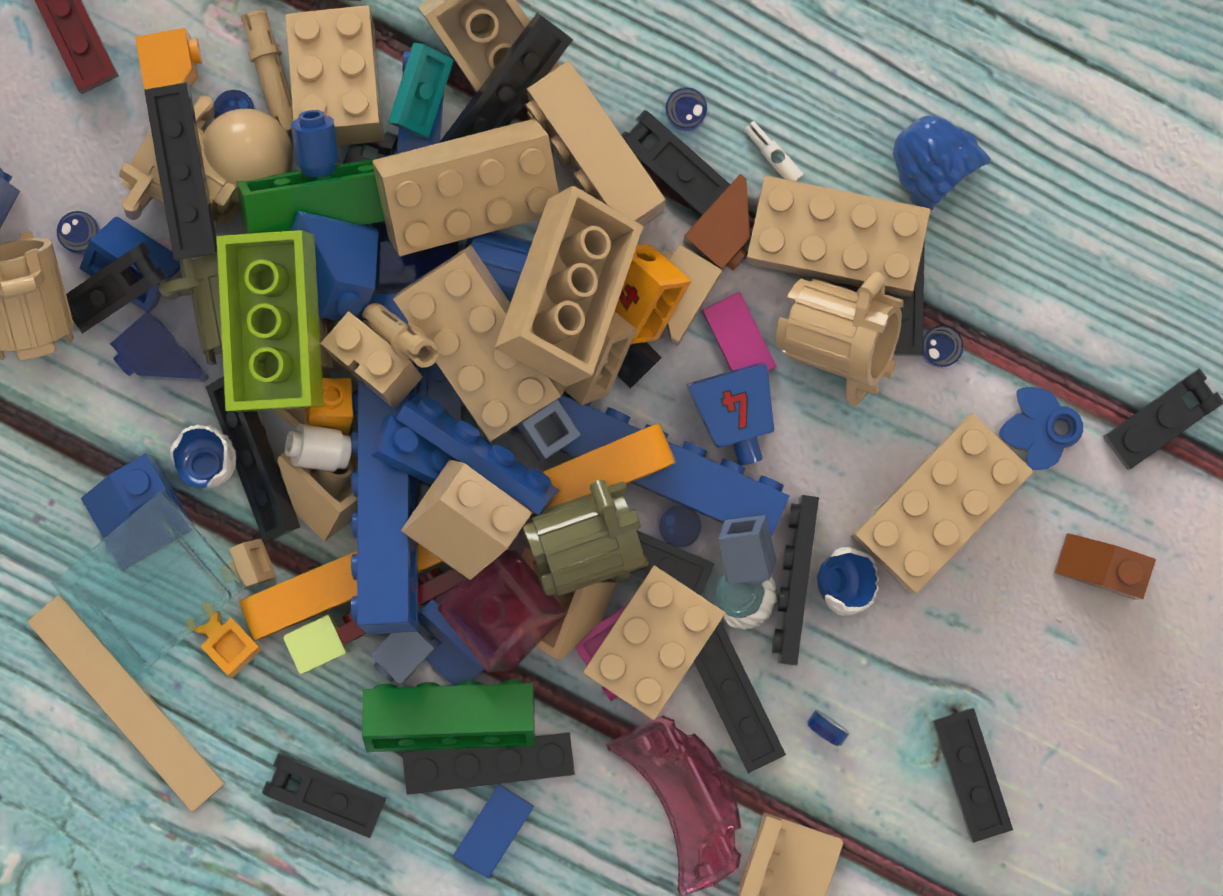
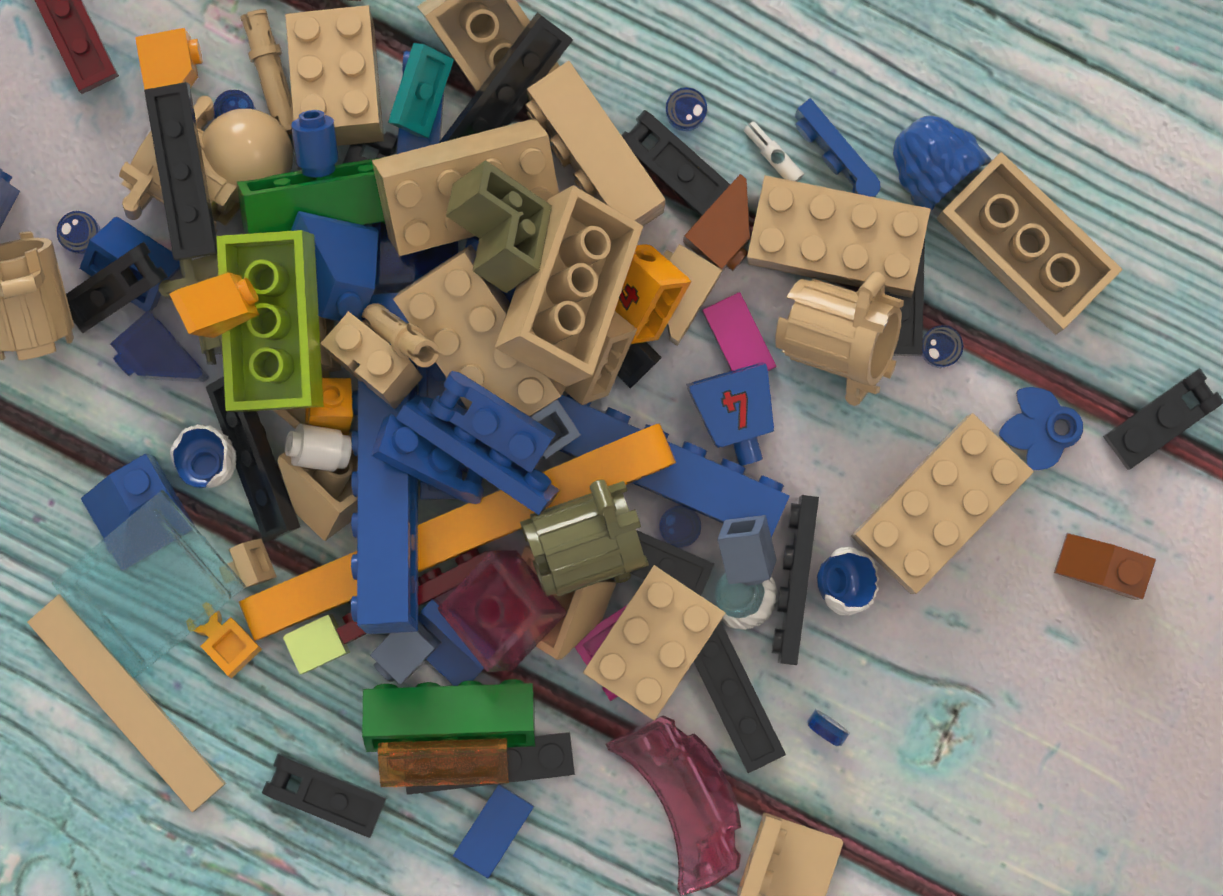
(216, 304): none -> light orange slope
(443, 762): none -> clear orange plate
(465, 519): tan slope -> none
(493, 421): none -> blue plate
(506, 221): none -> olive brick
(838, 152): none -> blue plate
(972, 775): black plate -> none
(1029, 243): none -> tan brick

